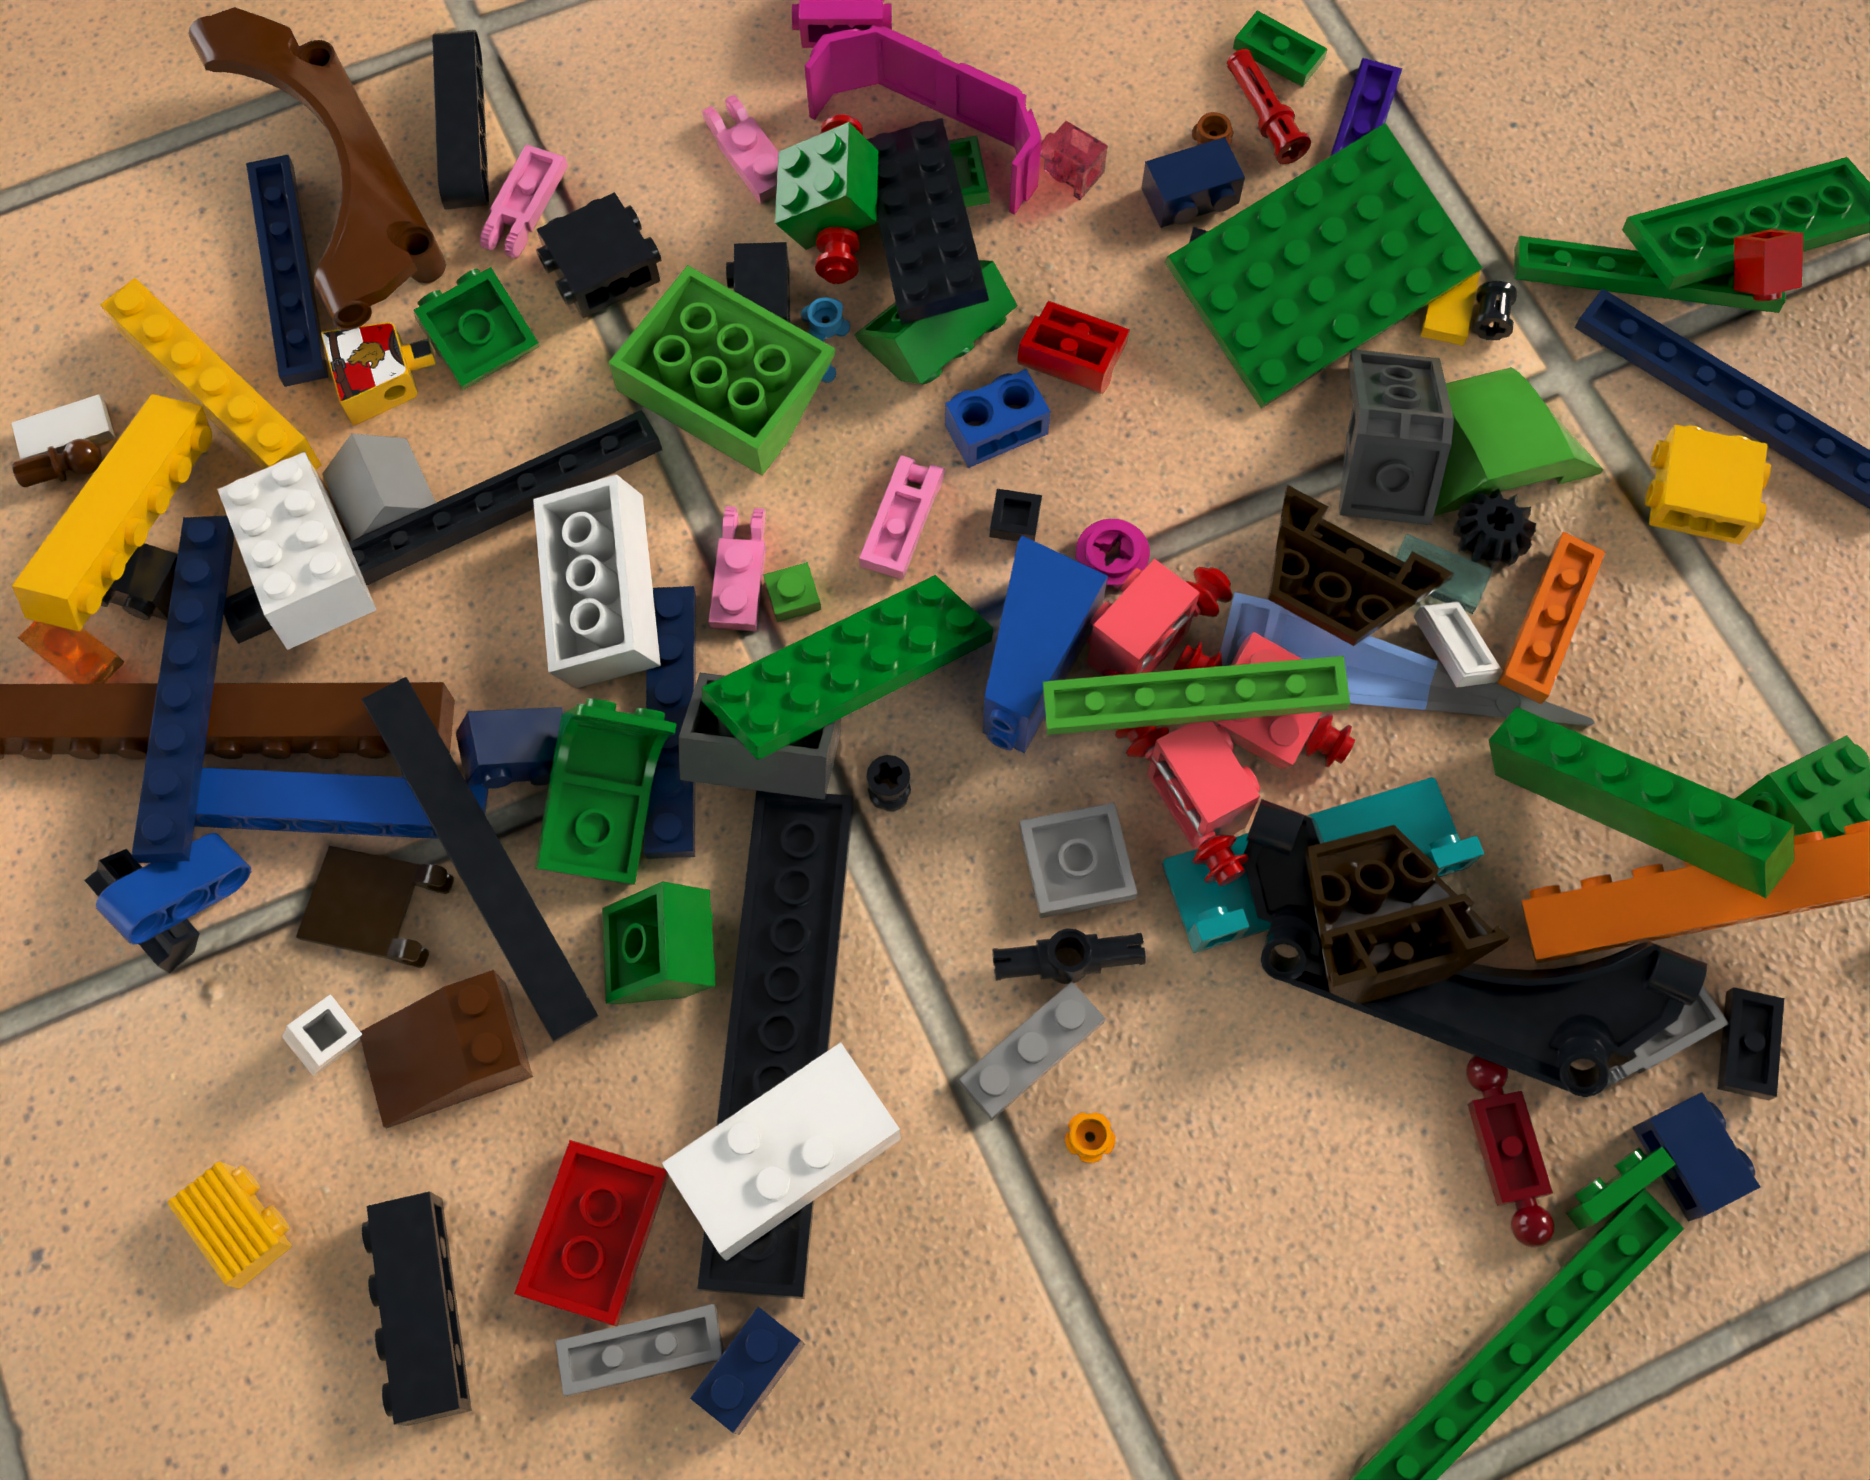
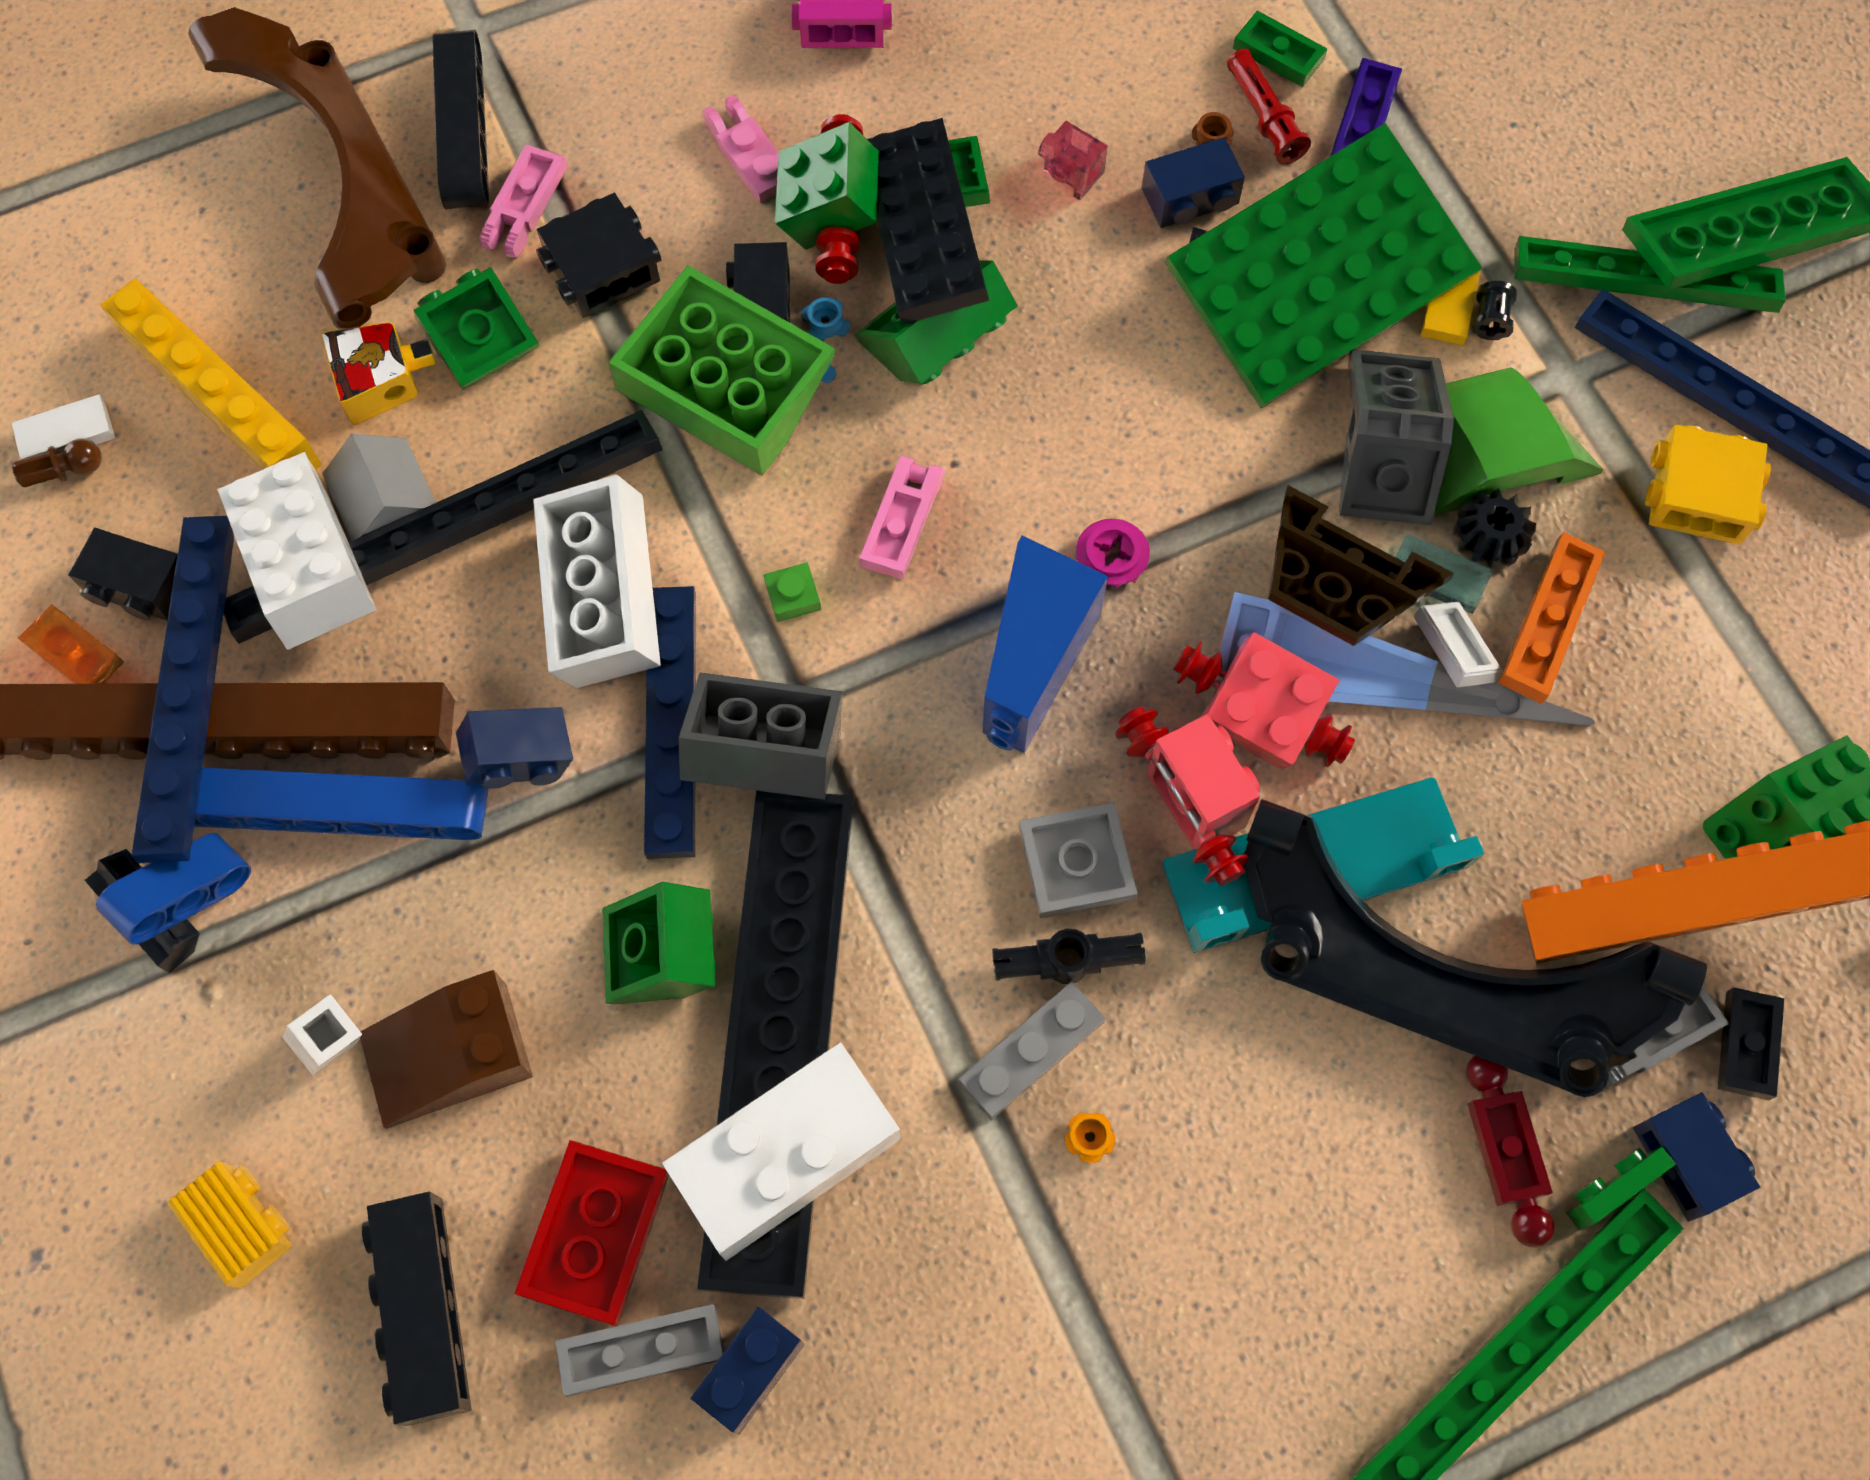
(113, 513): yellow brick -> none
(286, 271): dark blue plate -> none
(363, 903): dark brown flag -> none
(480, 859): black tile -> none
(600, 791): green bracket -> none
(738, 574): bright pink hinge -> none
(845, 666): green plate -> none
(898, 773): black bush -> none
(921, 73): dark pink windscreen -> none
(1002, 426): blue brick -> none
(1015, 515): black plate -> none
(1073, 347): red brick -> none
(1152, 617): coral brick -> none
(1196, 695): bright green plate -> none
(1390, 917): dark brown wedge -> none
(1644, 801): green brick -> none
(1768, 263): red brick -> none

